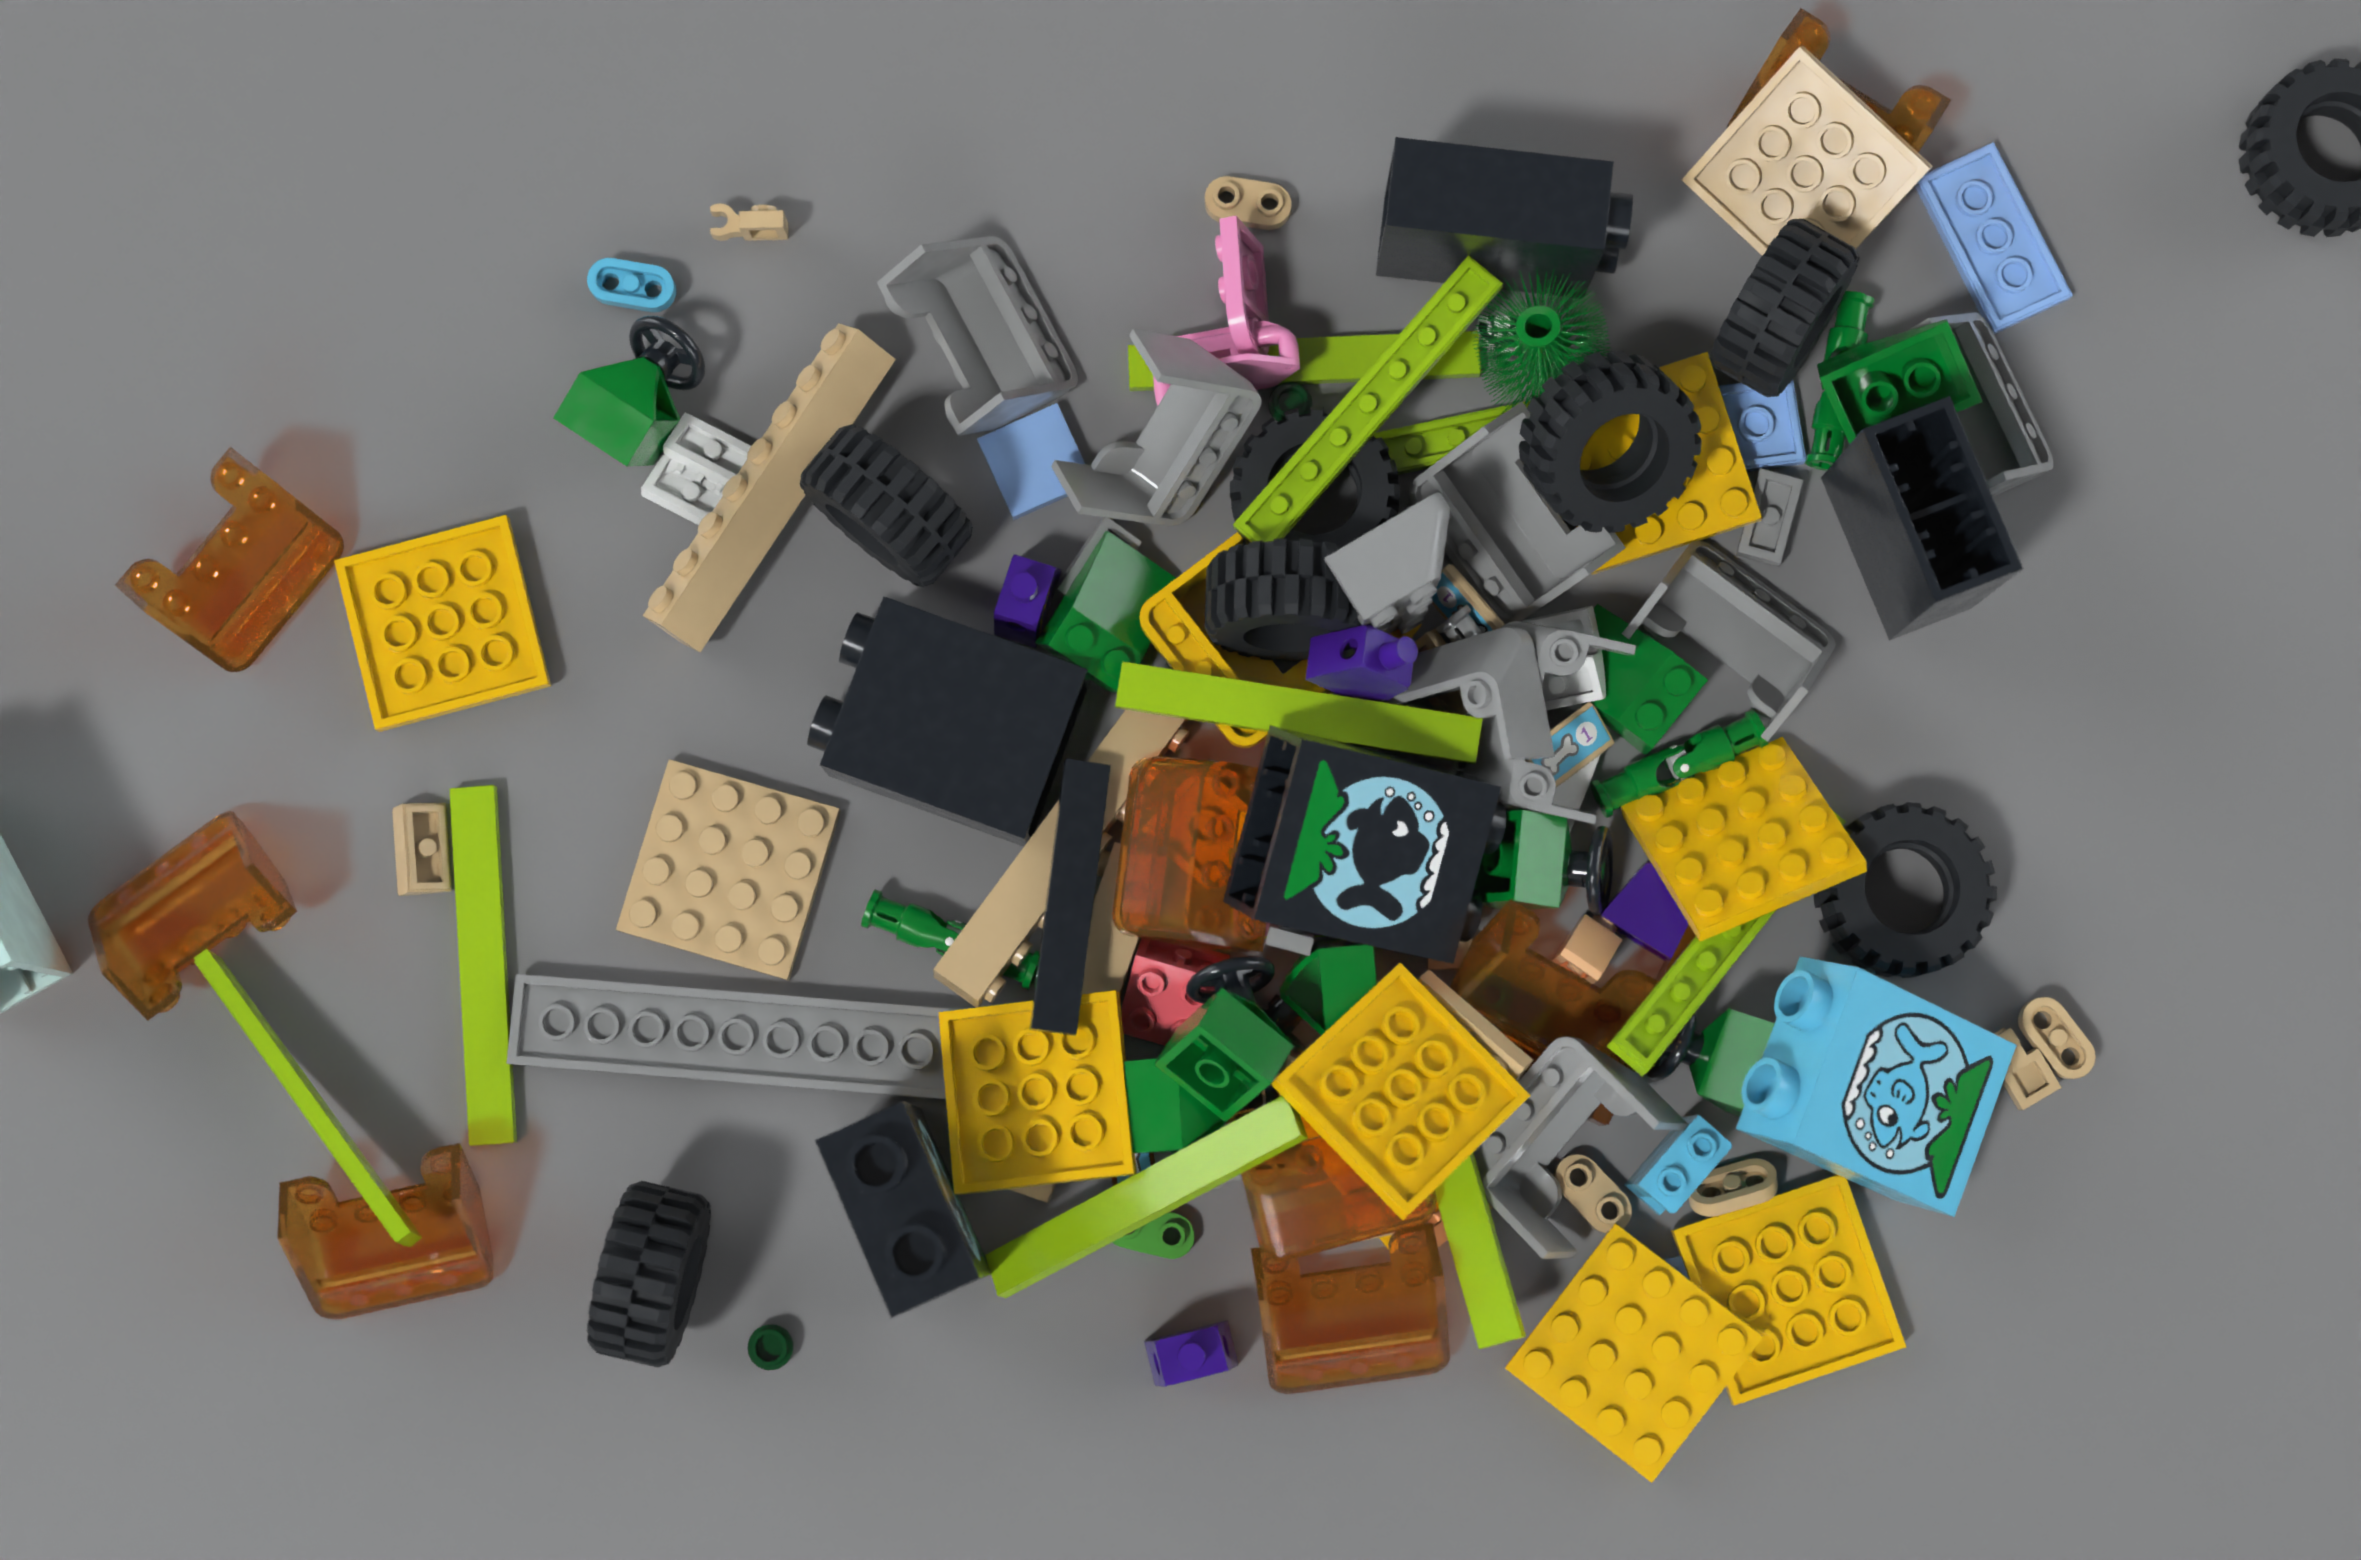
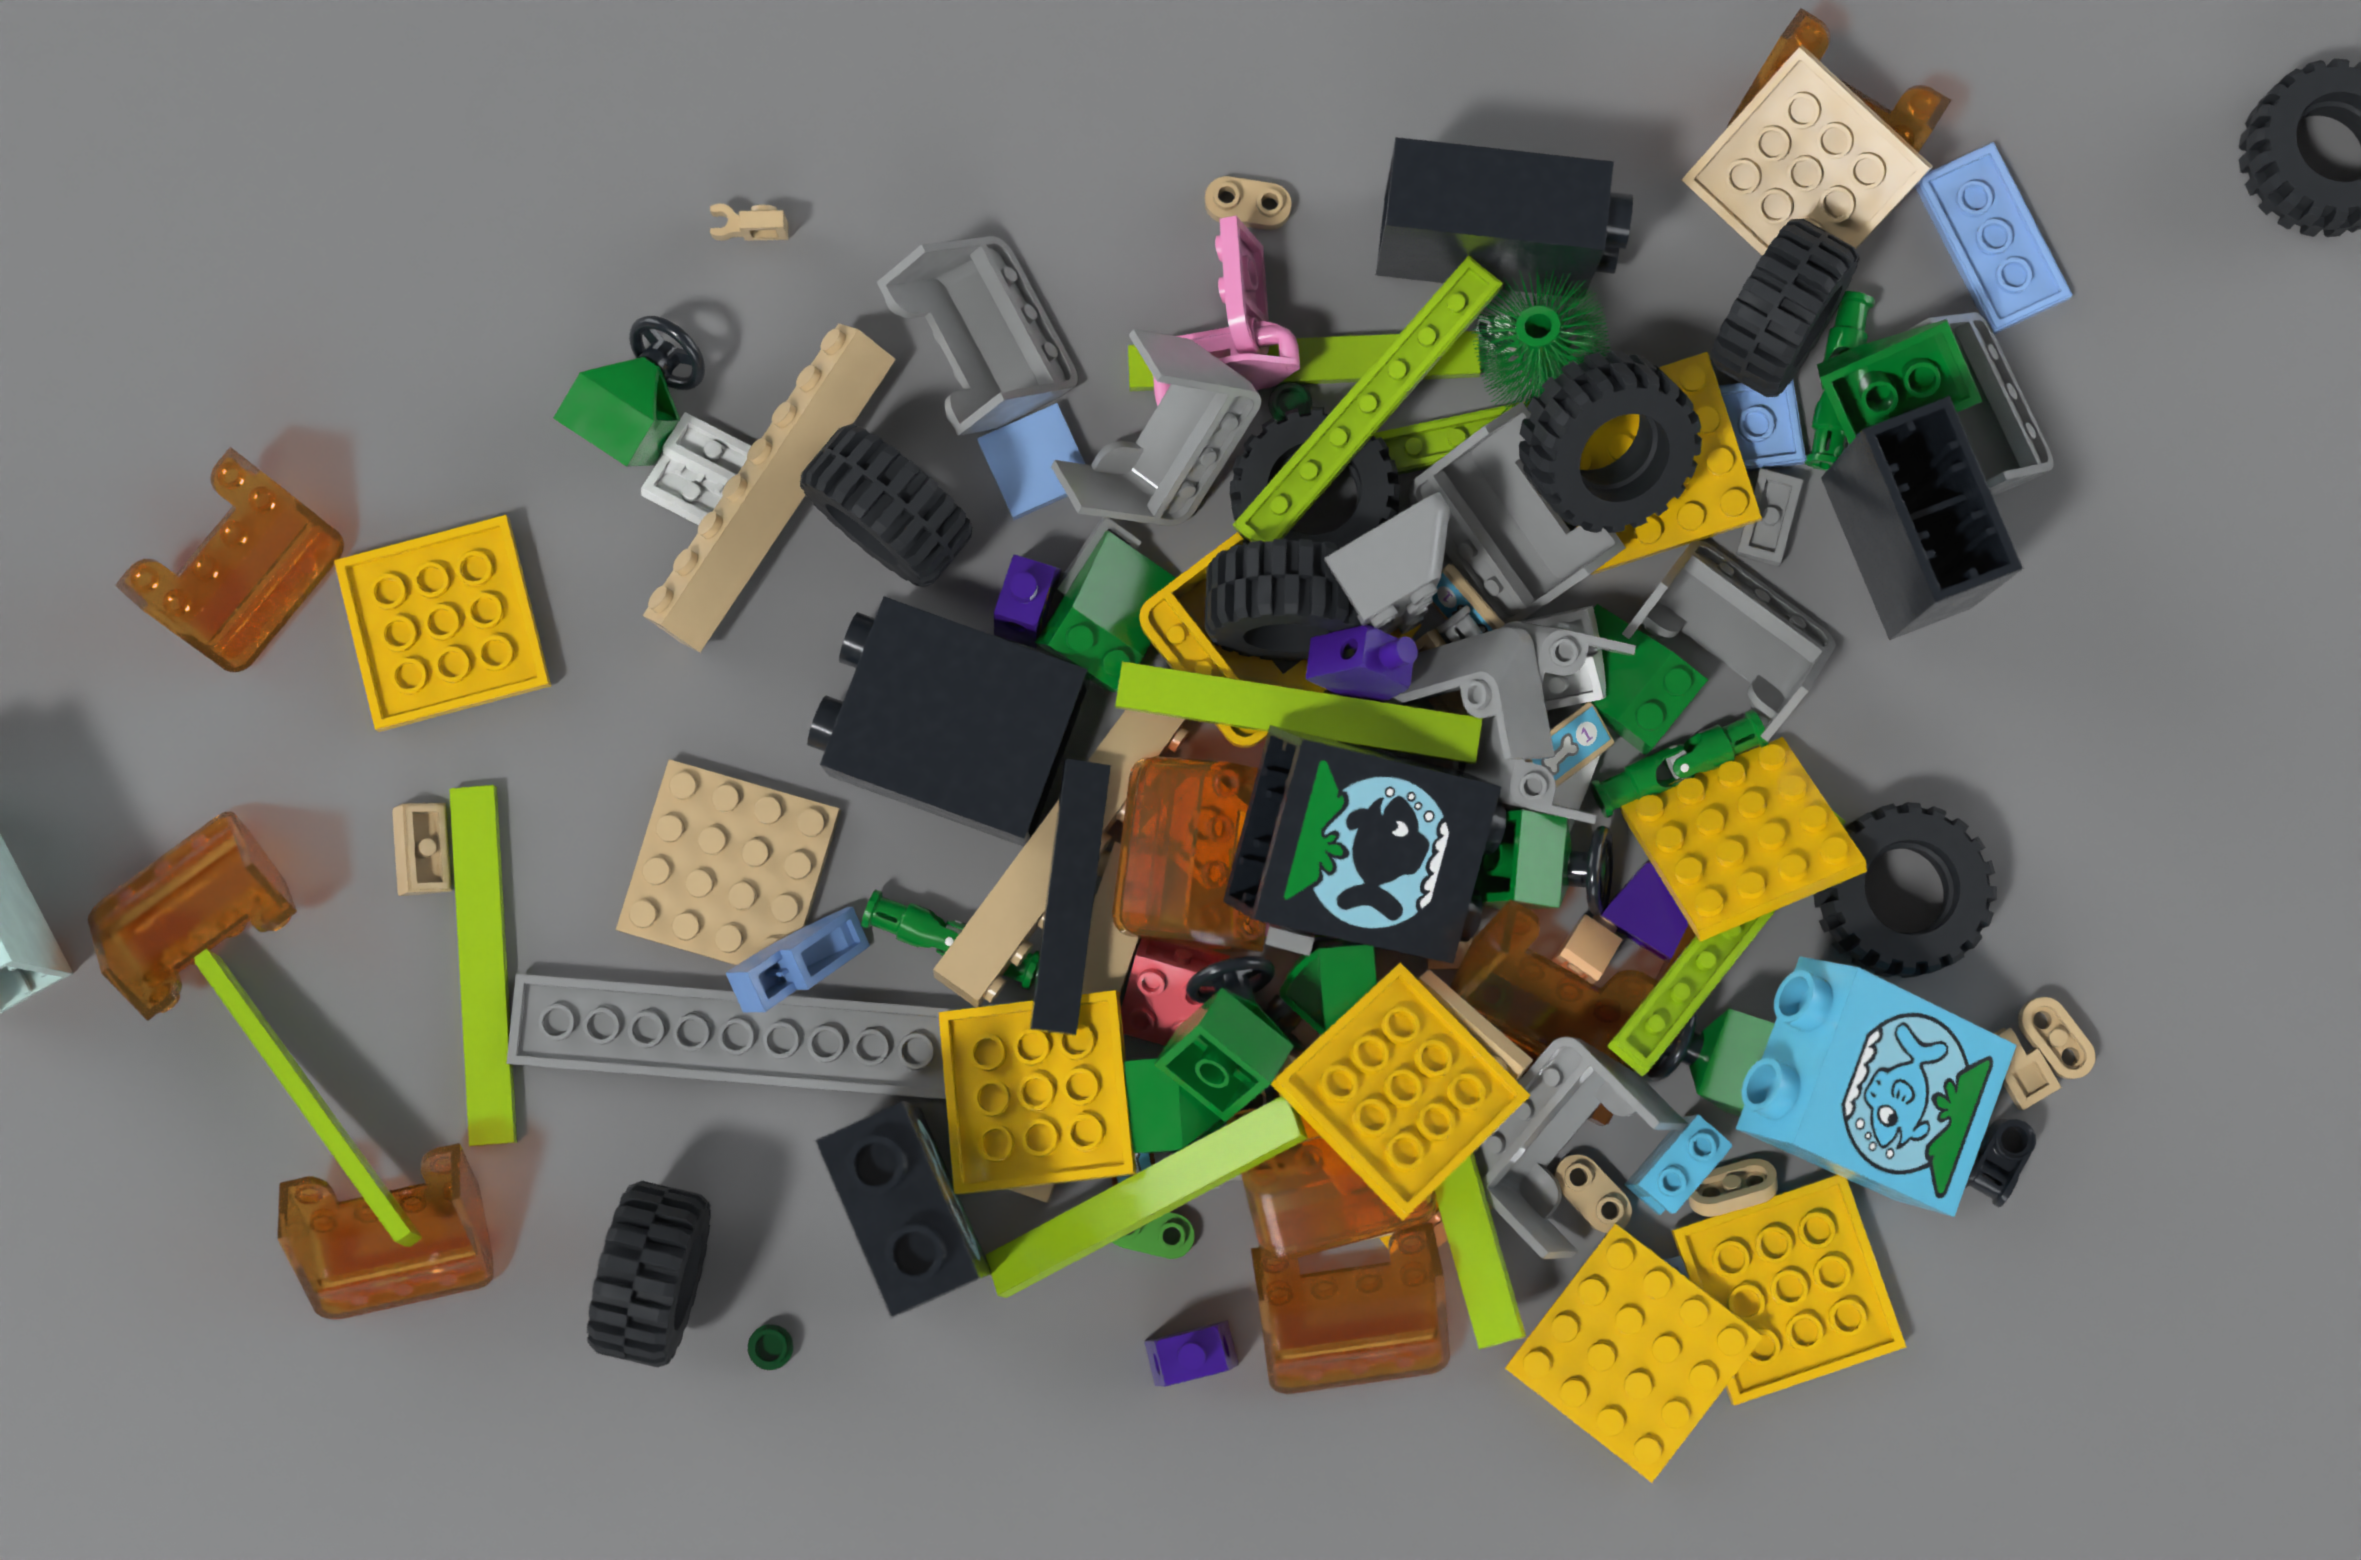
(633, 284): medium azure plate -> none
(797, 961): none -> medium blue slope
(2000, 1164): none -> black piece

